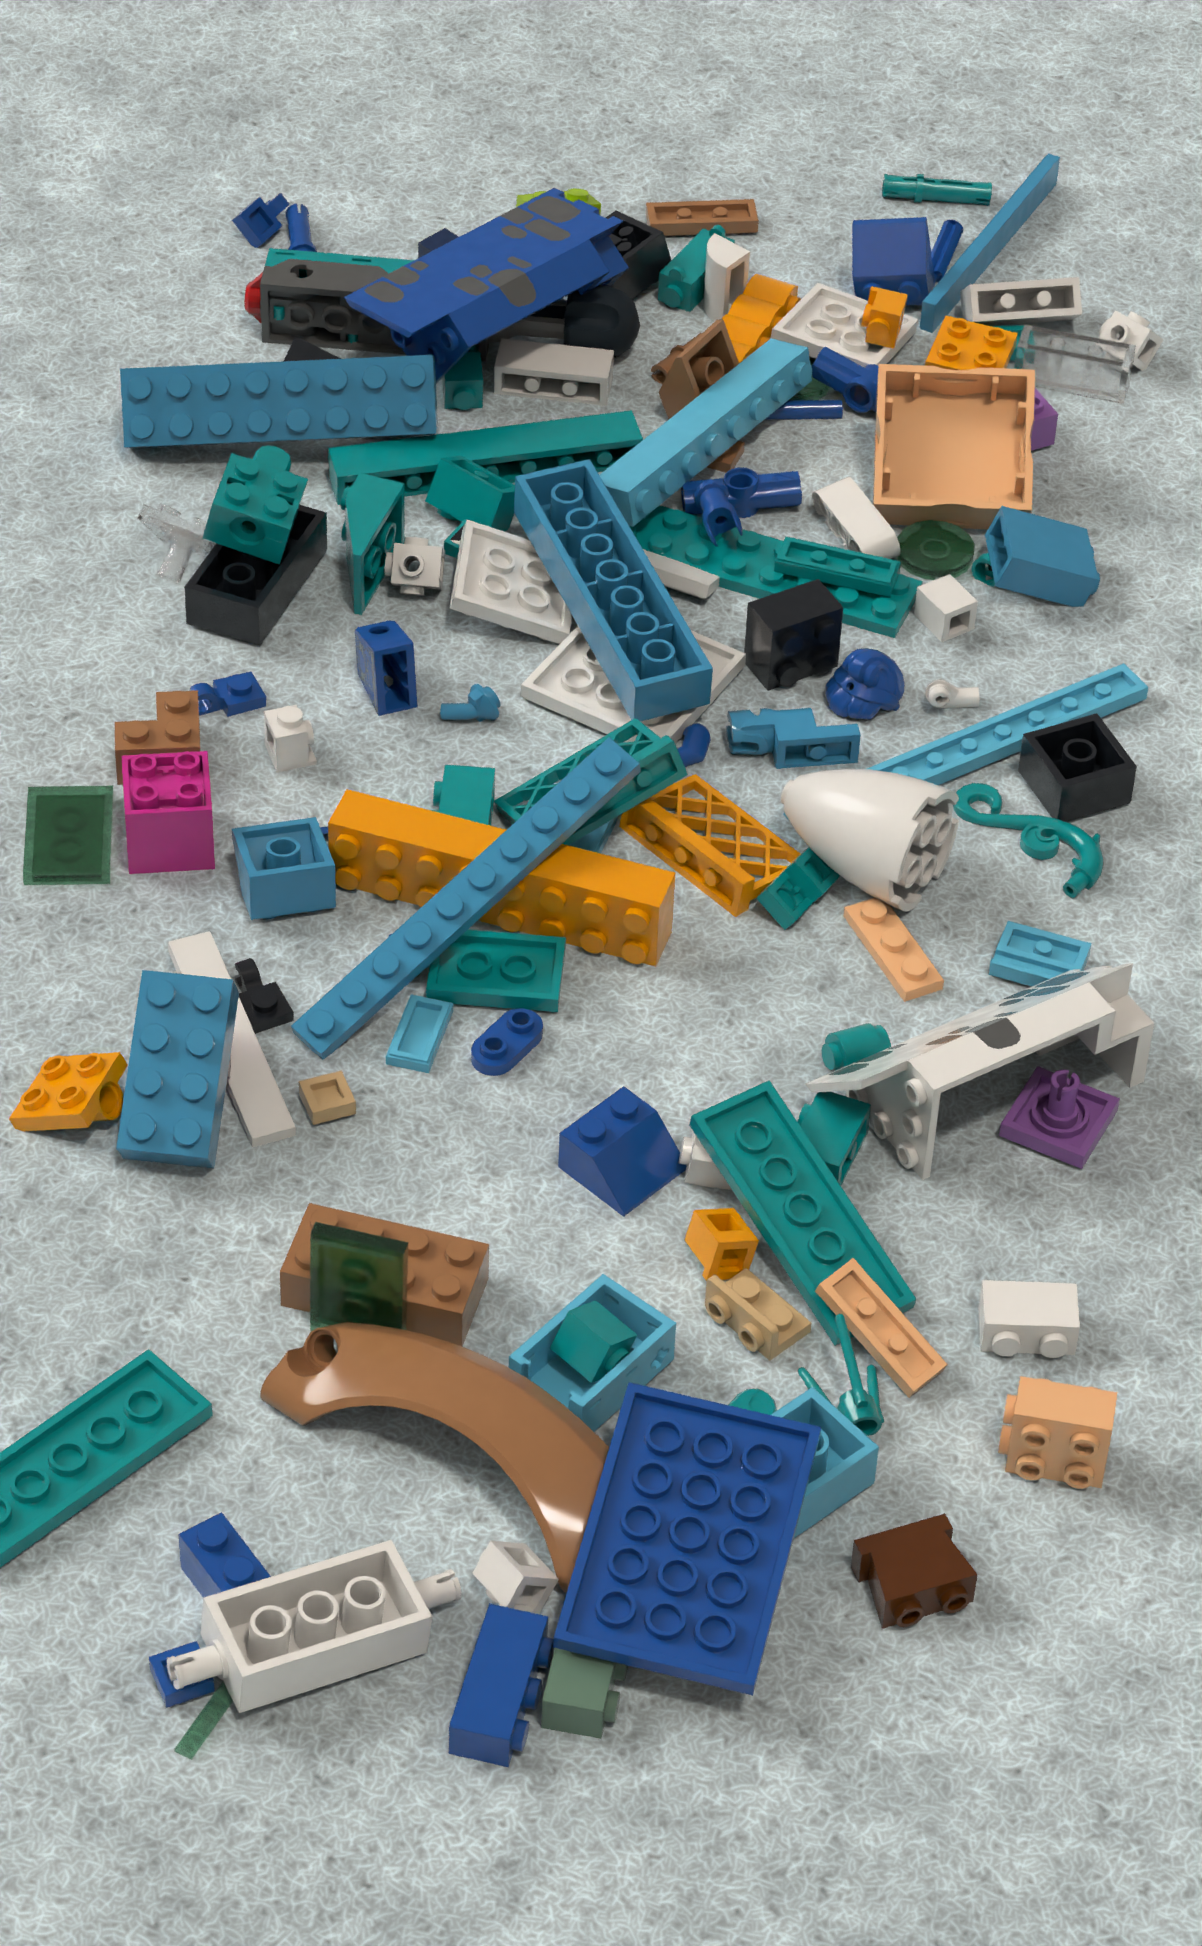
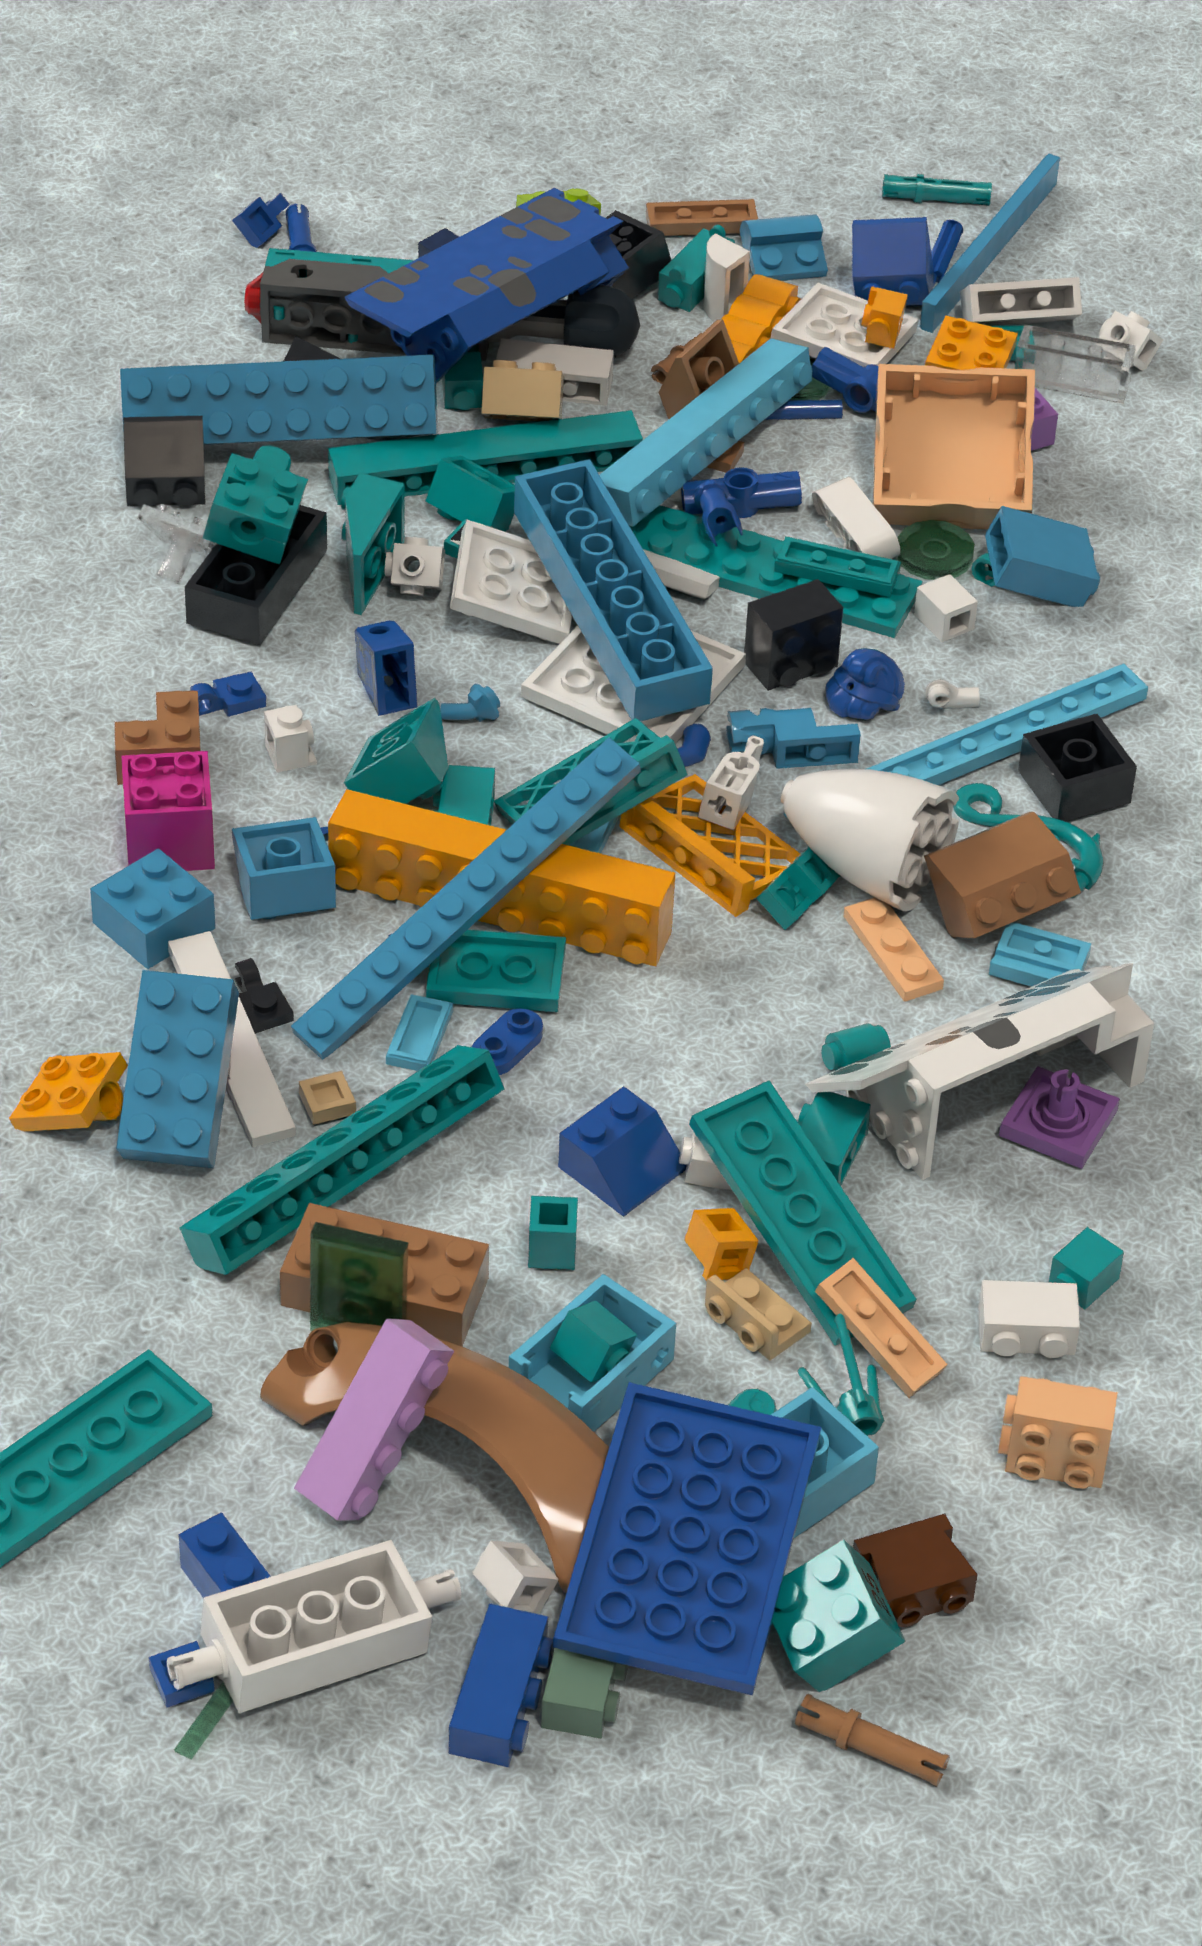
(68, 835): clear green tile -> none
(150, 906): none -> dark azure brick
(164, 460): none -> black slope
(341, 1159): none -> teal brick
(374, 1420): none -> lavender brick
(403, 758): none -> teal slope
(522, 393): none -> tan brick
(552, 1232): none -> teal brick
(732, 785): none -> white piece
(785, 247): none -> dark azure brick
(834, 1617): none -> teal brick
(871, 1739): none -> medium nougat pin
(1000, 876): none -> medium nougat slope
(1089, 1263): none -> teal brick

